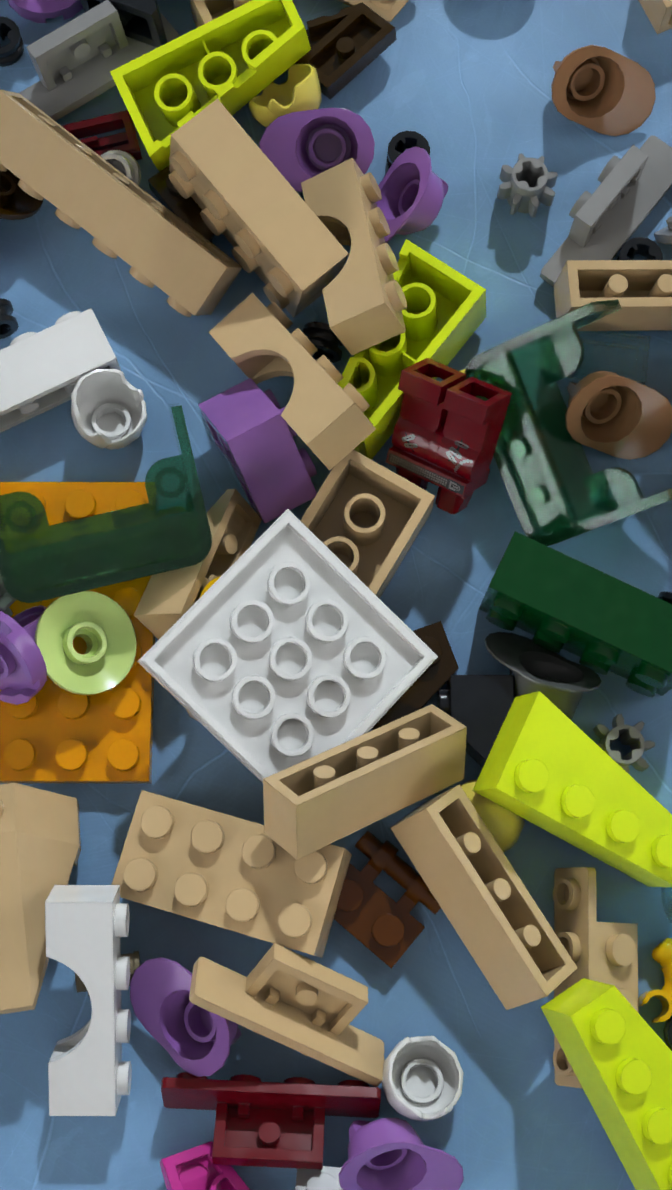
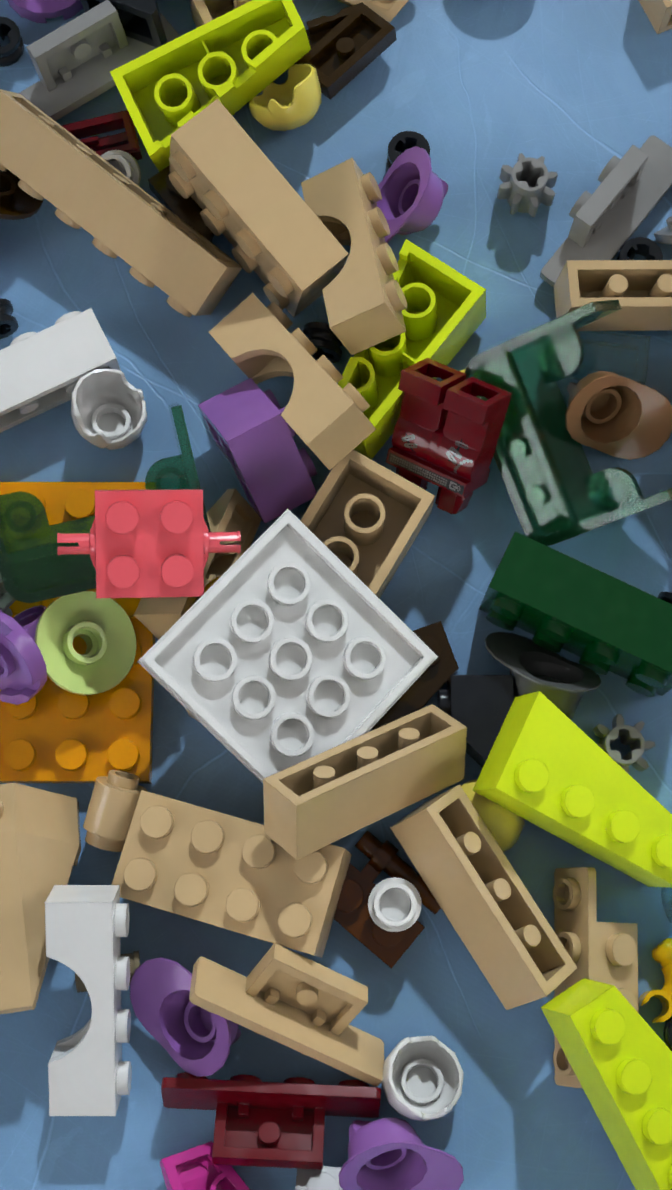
(111, 810): none -> tan brick
(149, 543): none -> coral plate
(315, 141): medium lavender piece -> none
(394, 904): none -> white plate
(603, 90): medium nougat piece -> none

